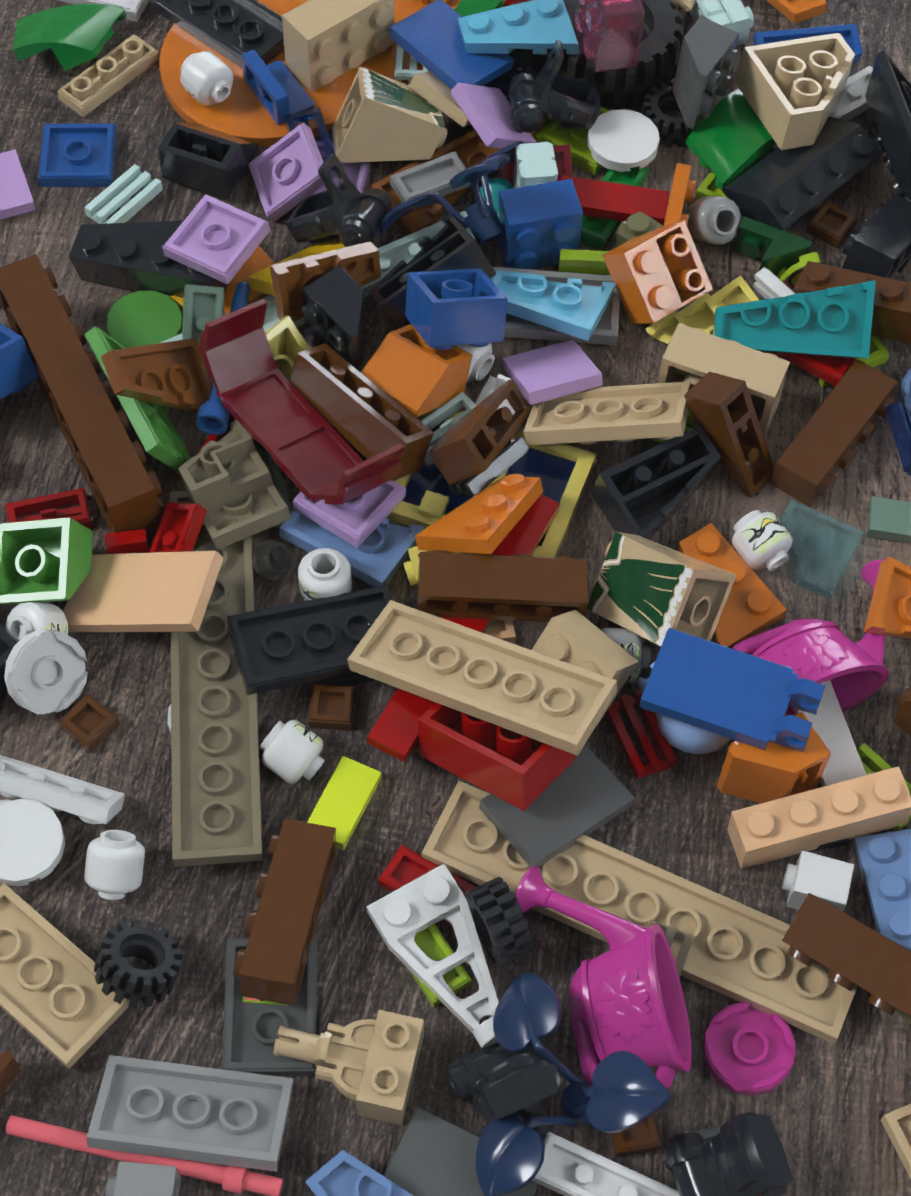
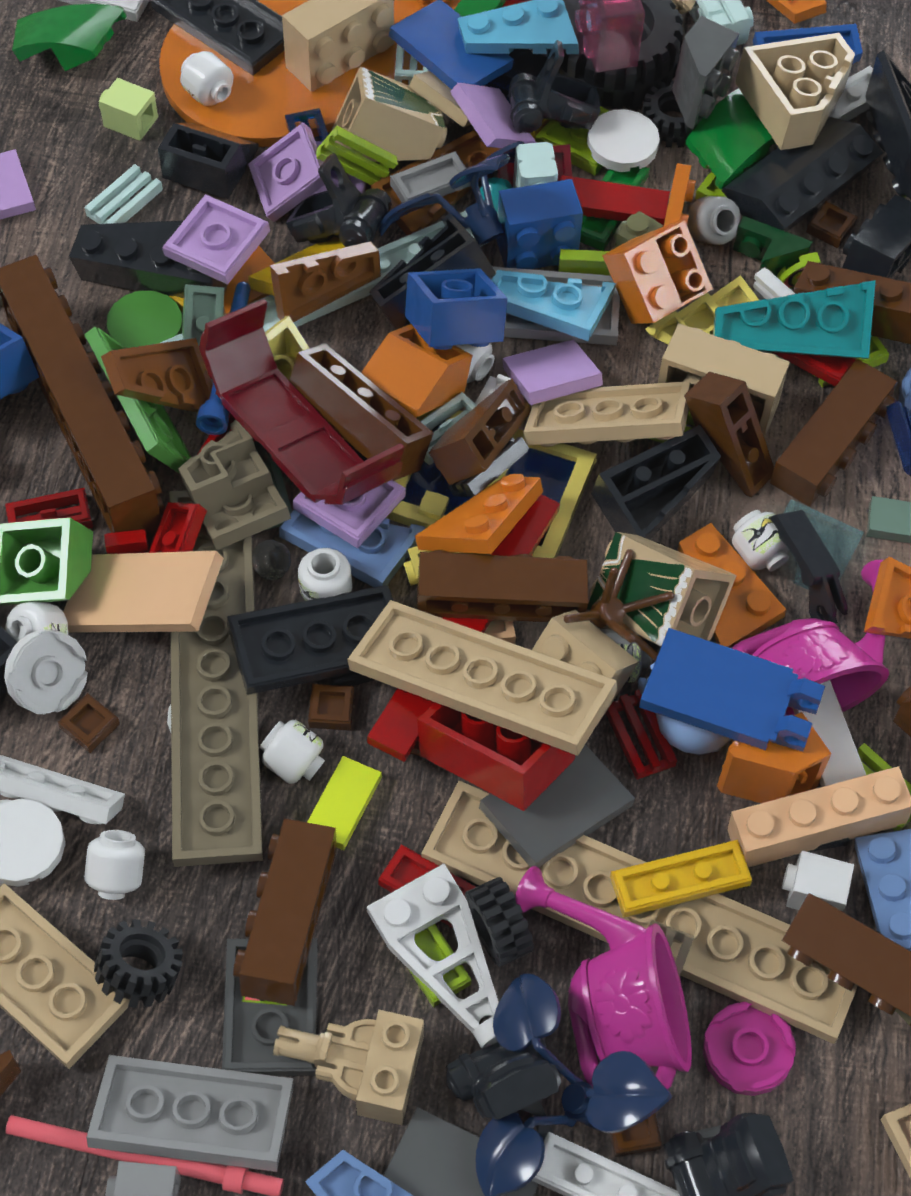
(77, 155): blue tile -> none
(108, 75): tan tile -> none
(128, 109): none -> yellowish green brick
(274, 87): blue panel -> none
(336, 315): black slope -> none
(353, 159): none -> lime tile
(610, 611): none -> reddish brown plant
(680, 878): none -> yellow tile
(815, 562): none -> black arm

